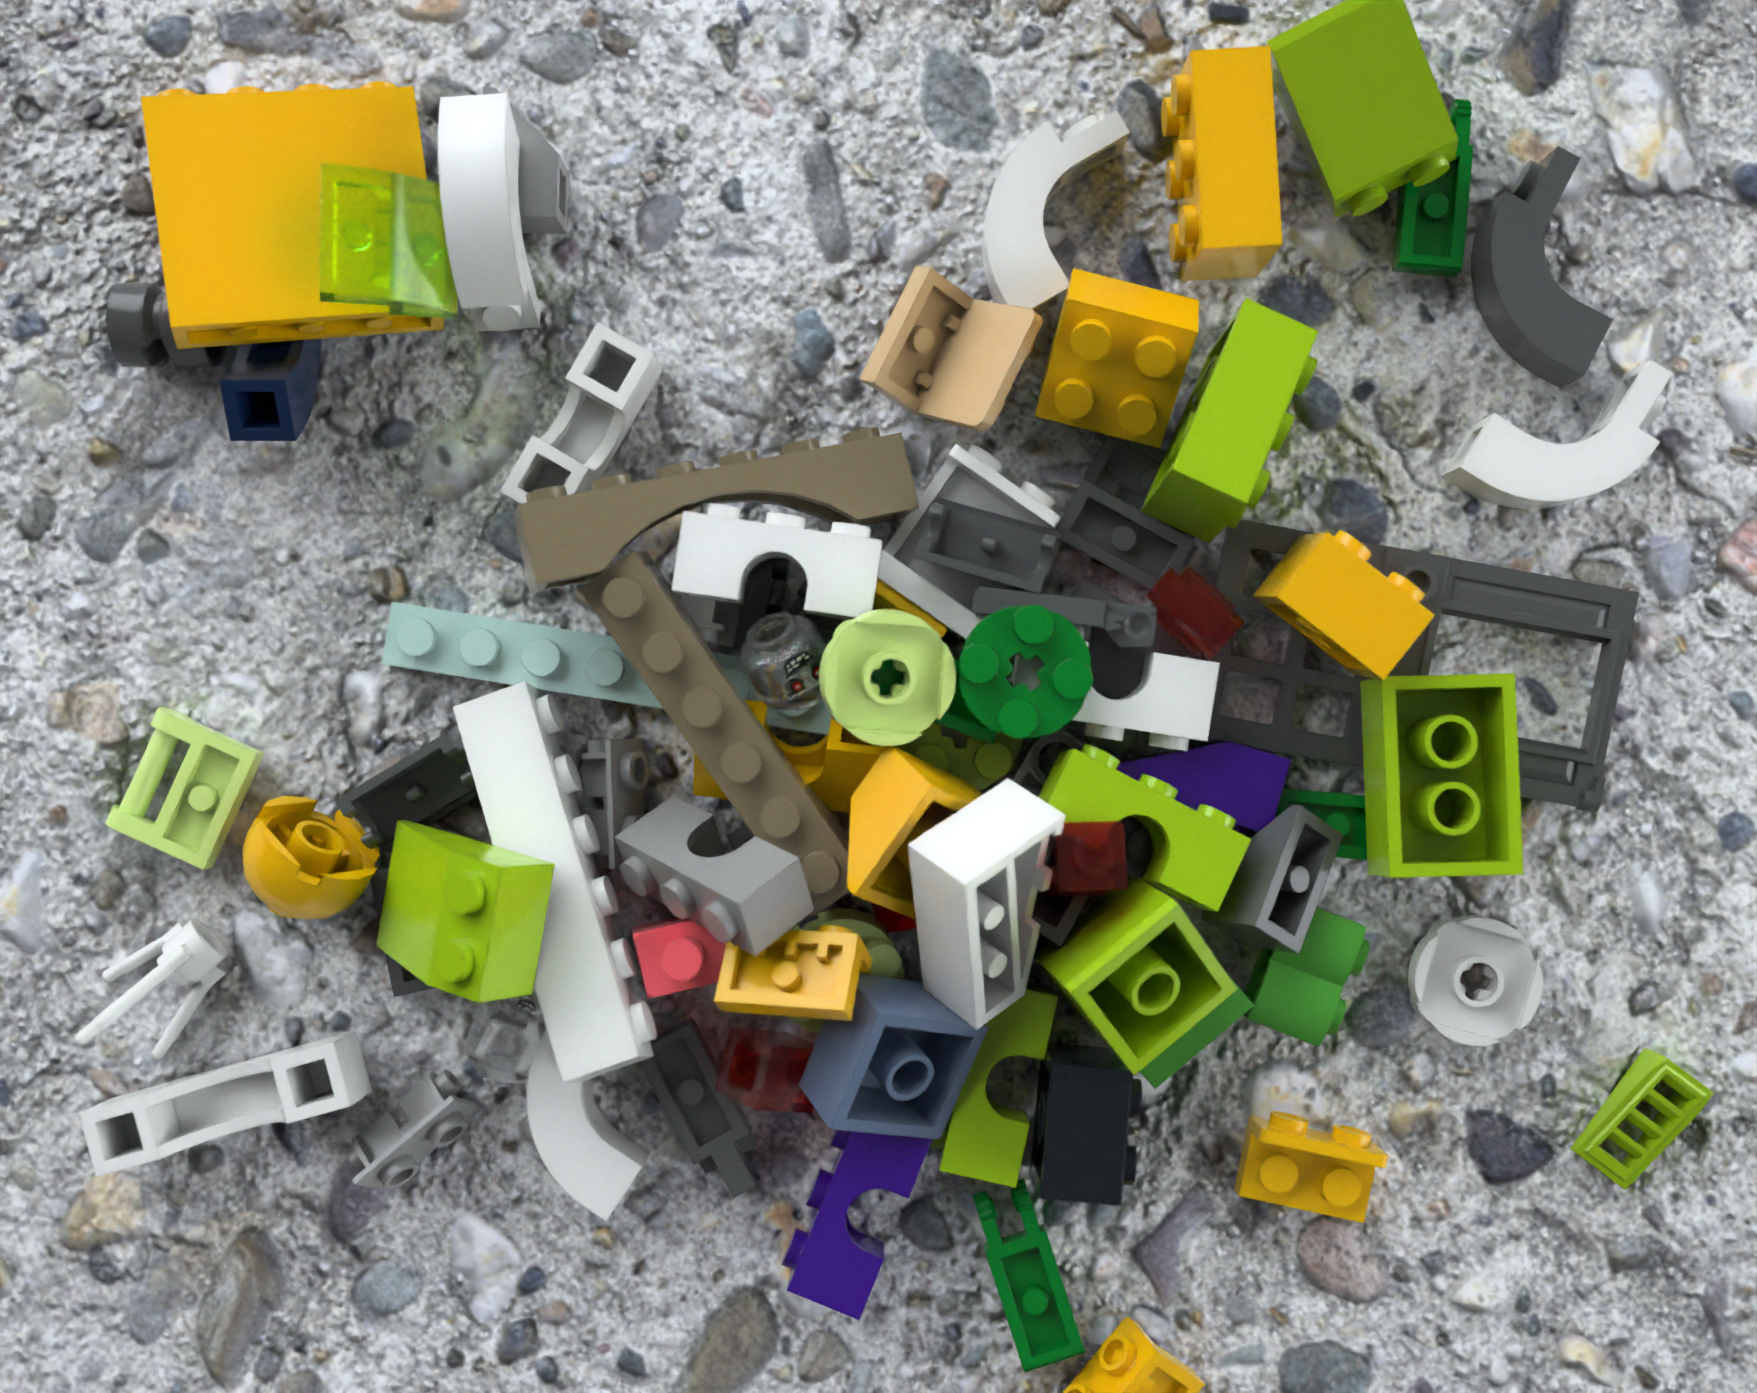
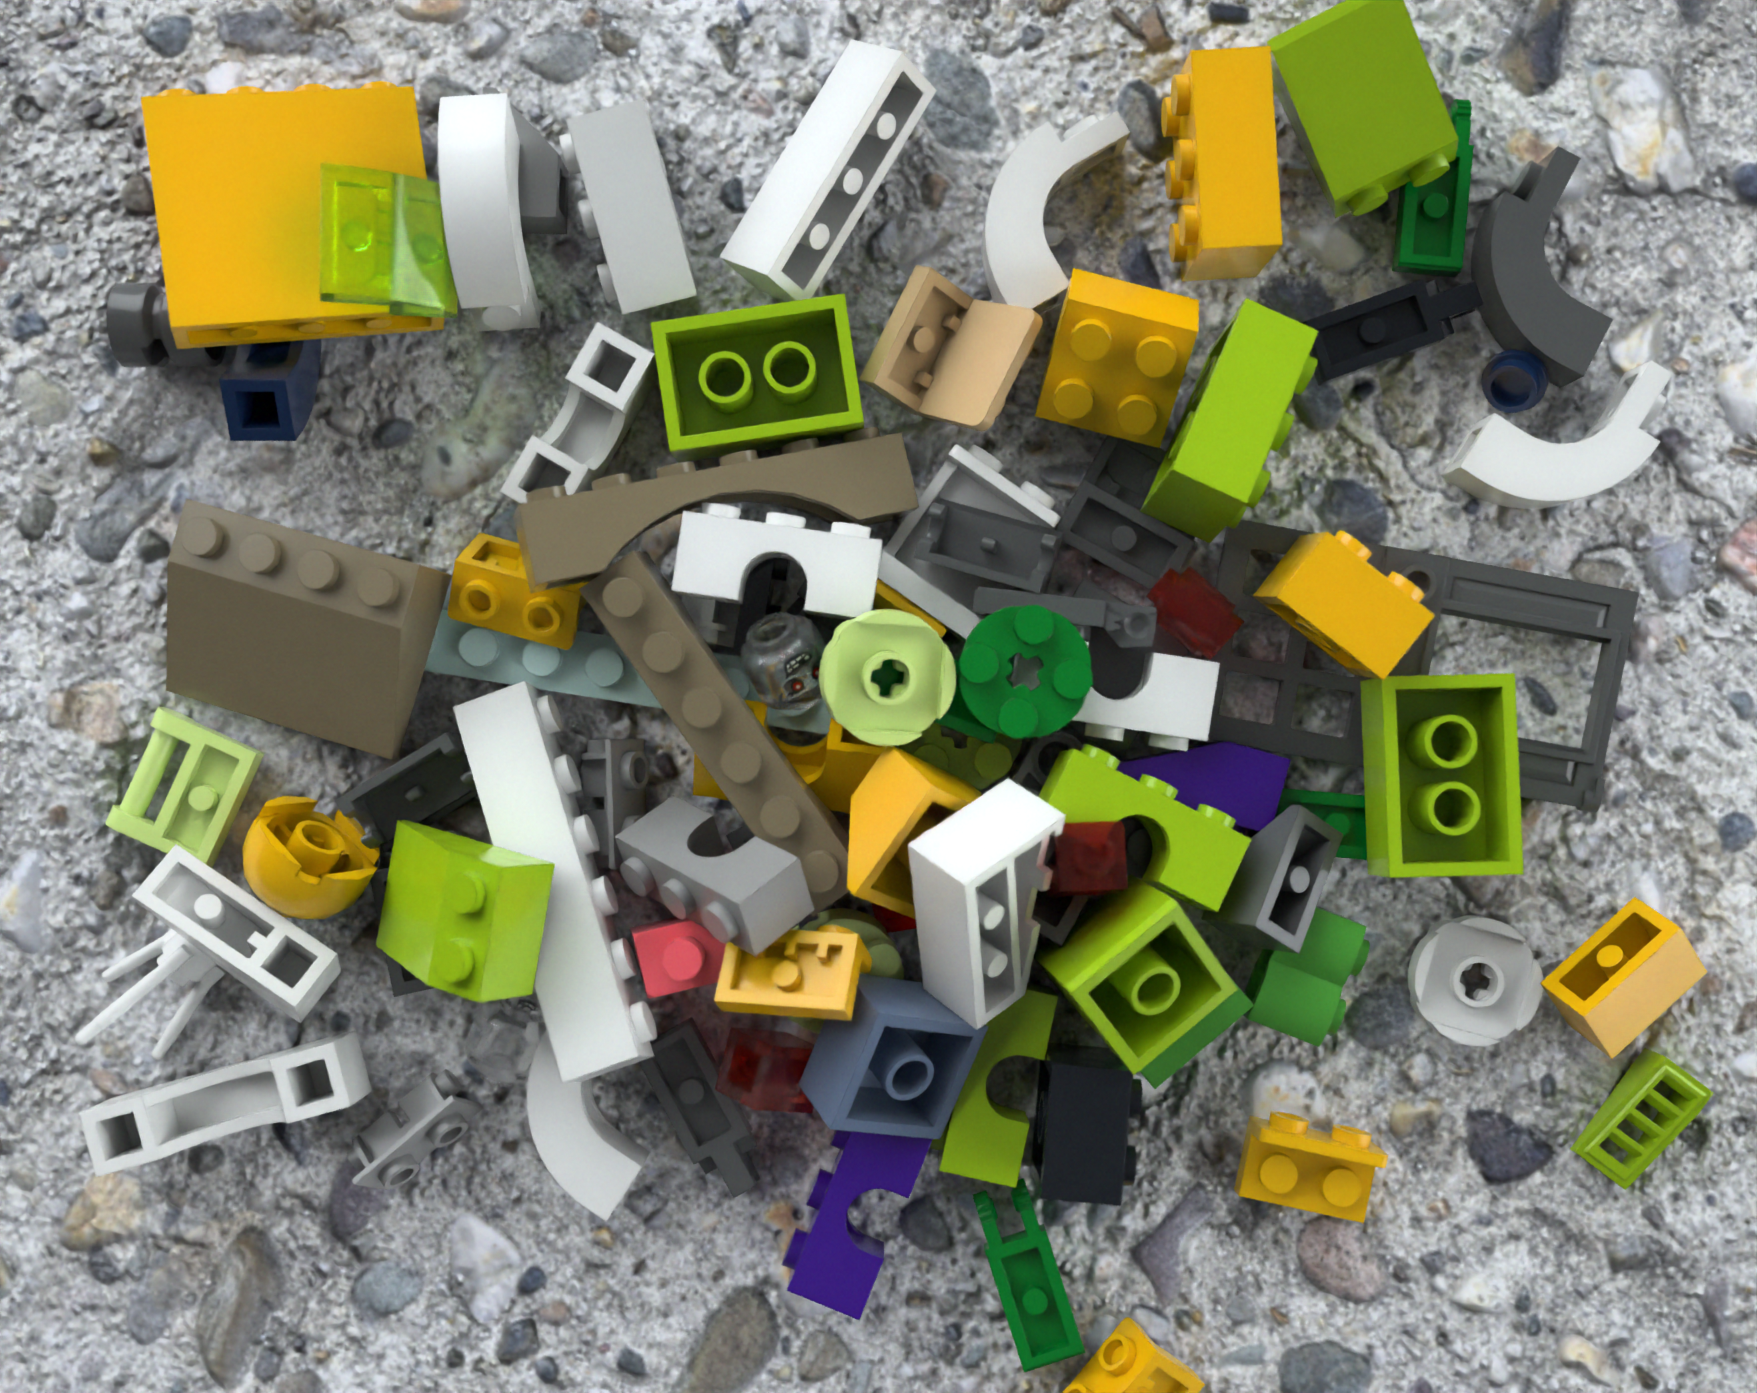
(239, 933): none -> white slope
(298, 628): none -> dark tan slope
(494, 594): none -> yellow bracket
(629, 206): none -> white wedge
(757, 377): none -> lime brick
(829, 171): none -> white brick
(1387, 327): none -> black hinge
(1514, 381): none -> dark blue plate
(1624, 977): none -> yellow brick

